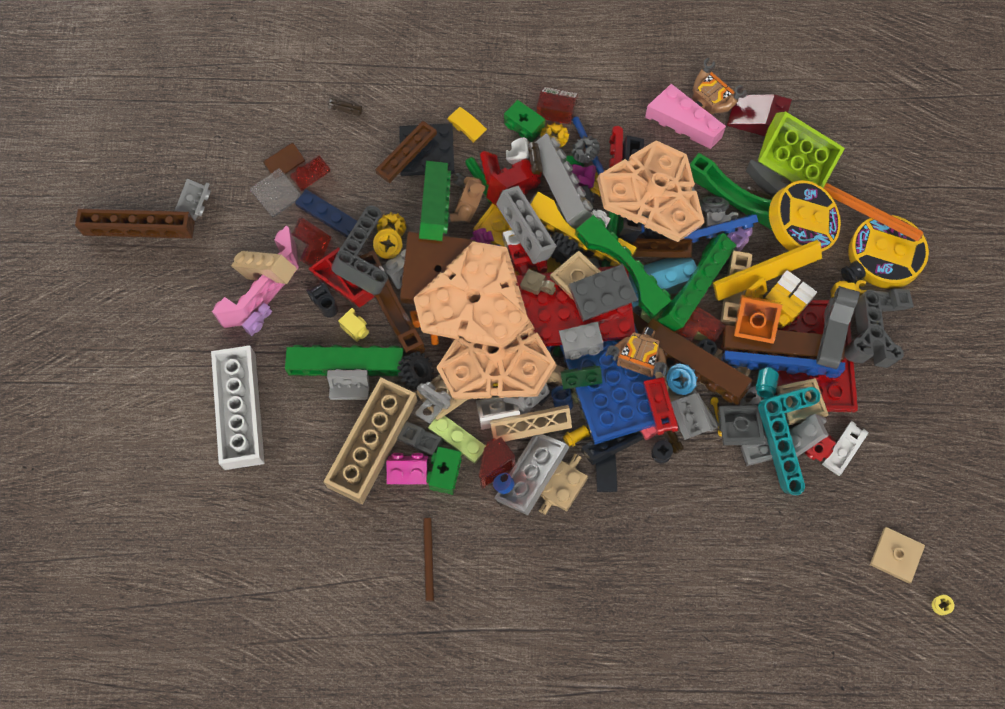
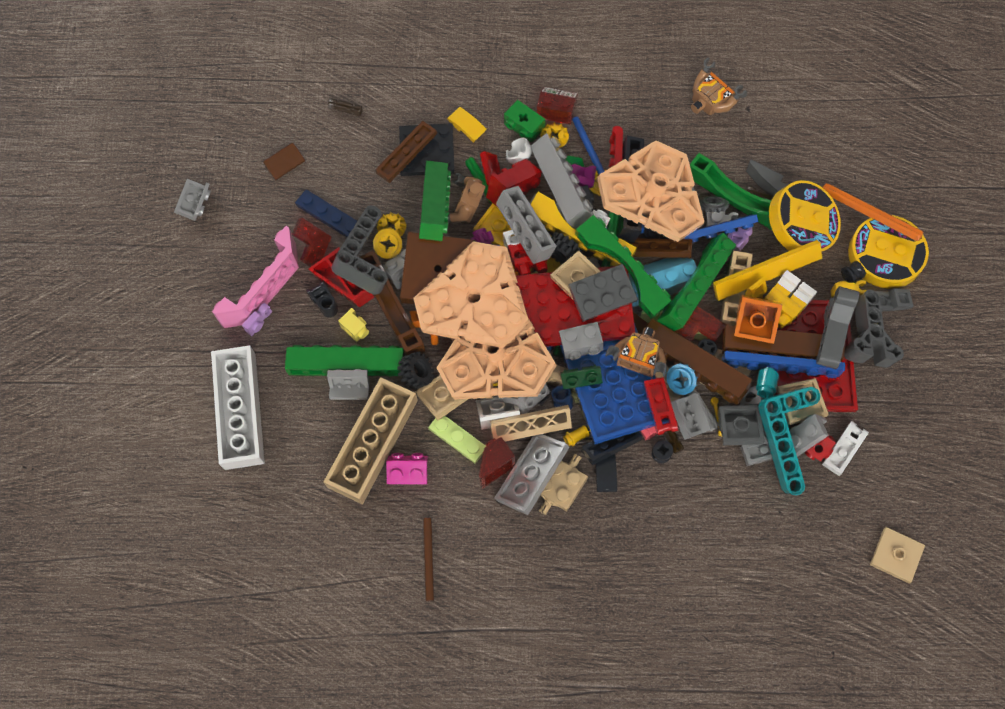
(135, 223): reddish brown brick -> none
(273, 266): tan arch -> none
(275, 193): clear tile -> none
(309, 173): clear red tile -> none
(419, 438): dark grey slope -> none
(439, 399): light grey bracket -> none
(444, 482): green brick -> none
(503, 483): blue tile -> none
(535, 158): dark brown axle -> none
(535, 282): dark tan plate -> none
(591, 152): dark grey gear -> none
(685, 116): bright pink wedge -> none
(756, 112): dark red slope -> none
(798, 150): lime slope -> none
(949, 608): light yellow bush -> none

